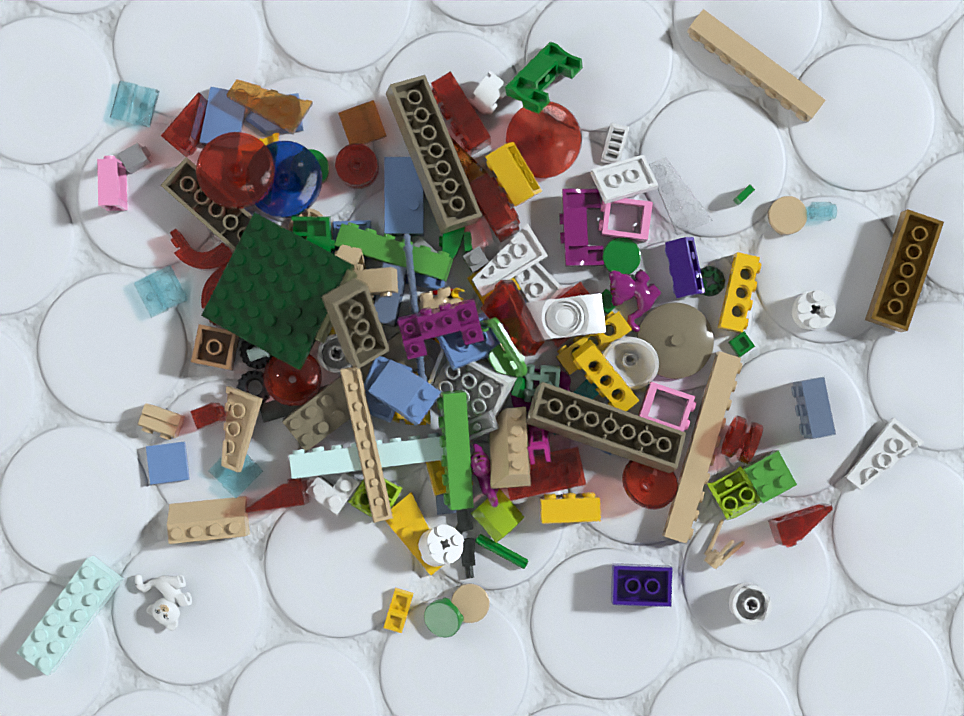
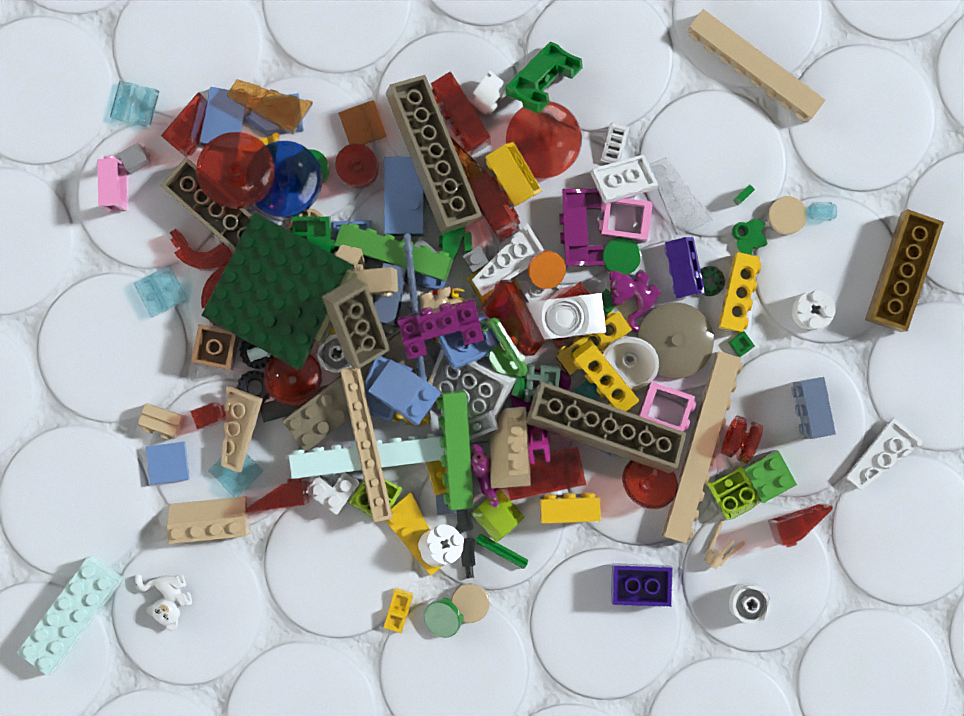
(547, 269): none -> orange tile
(752, 236): none -> green plate

